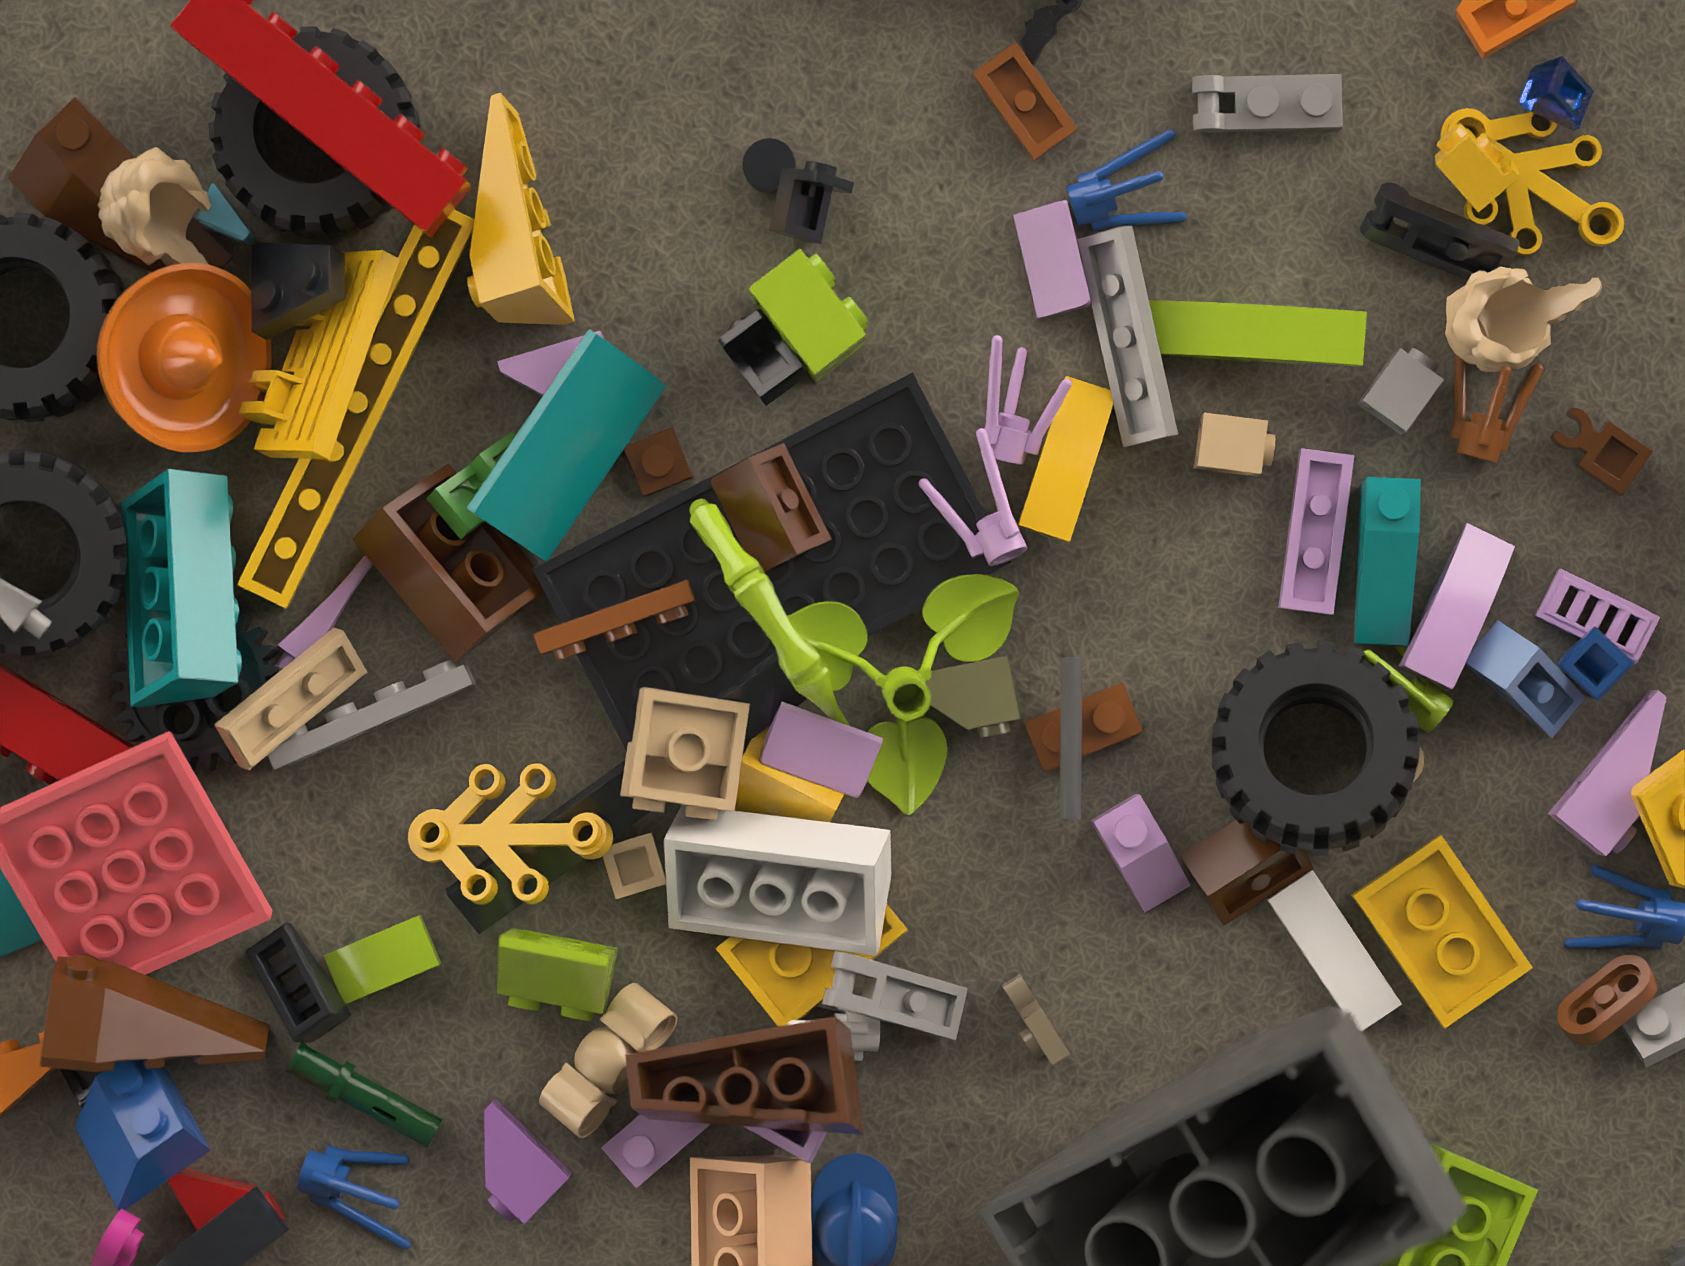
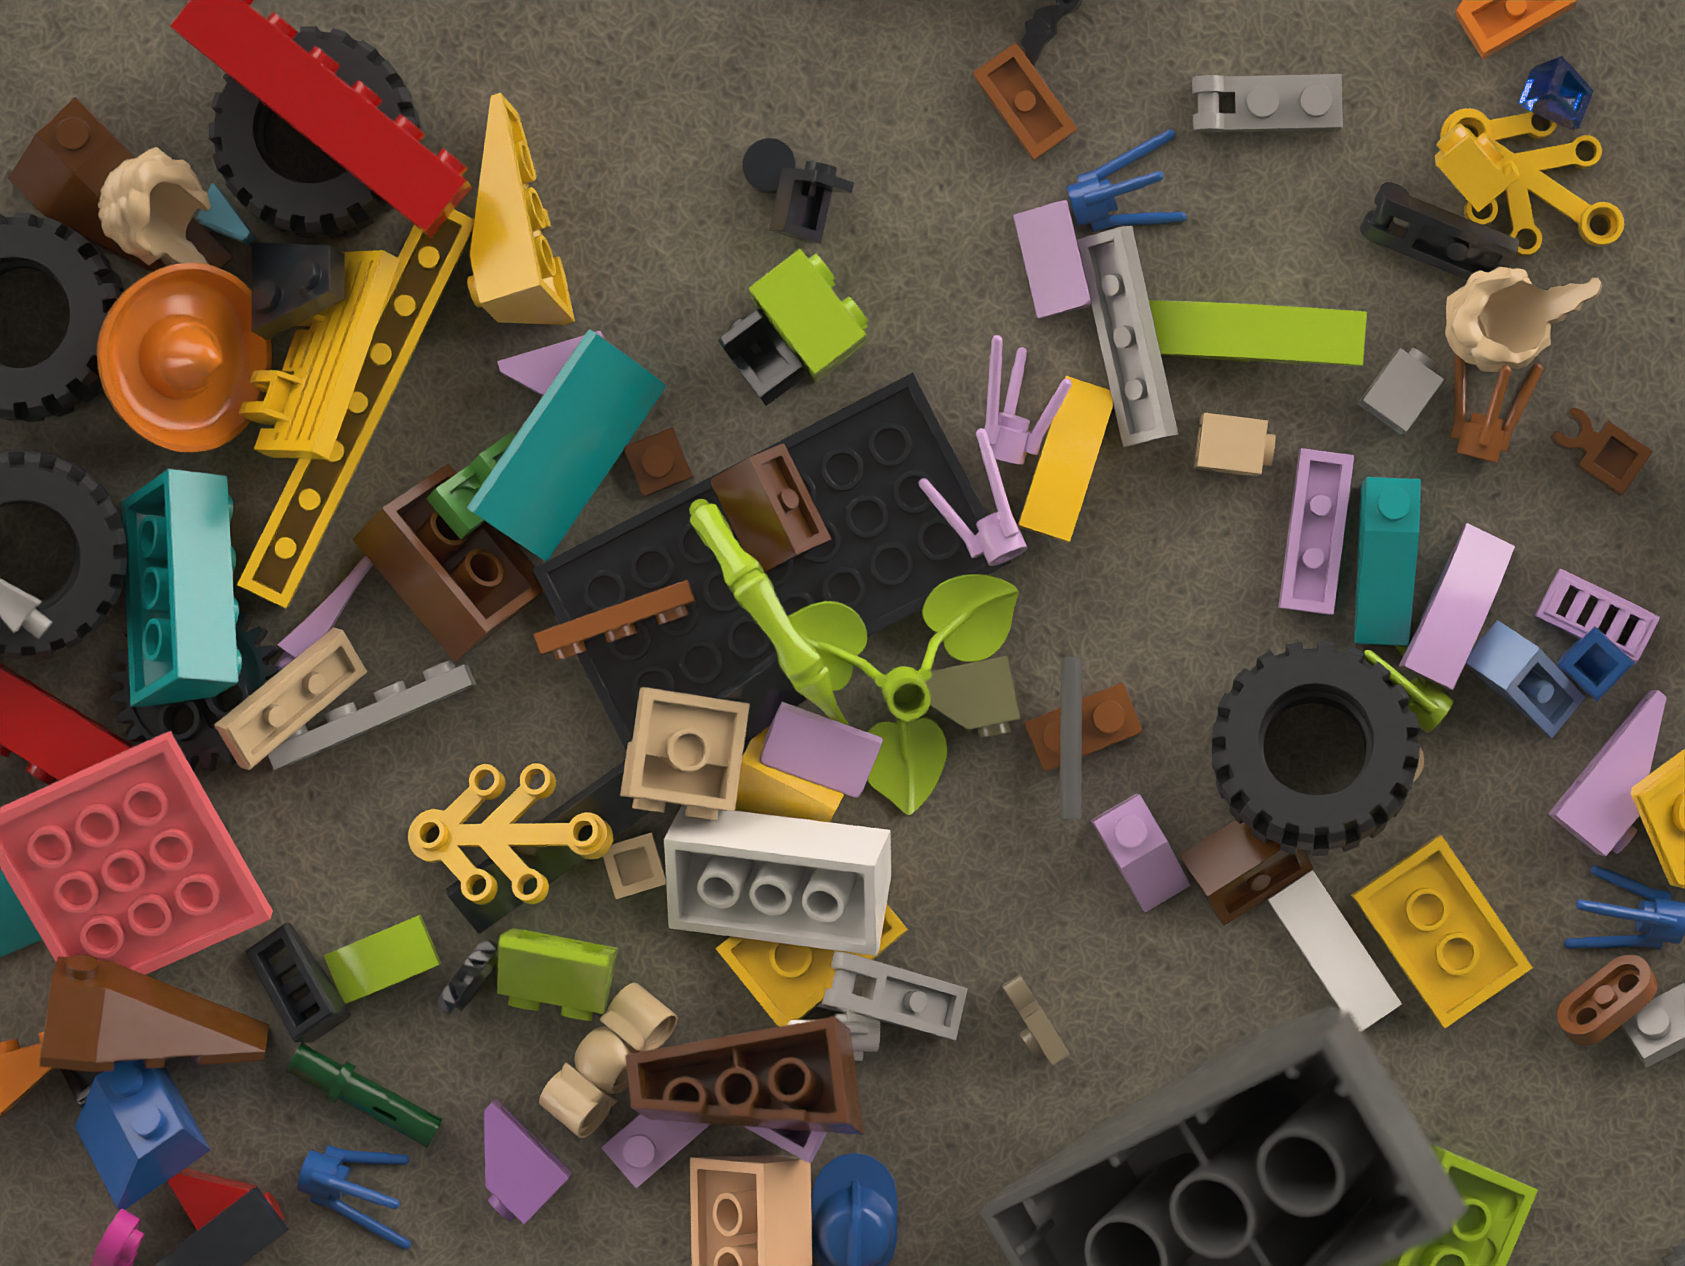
(469, 978): none -> black gear

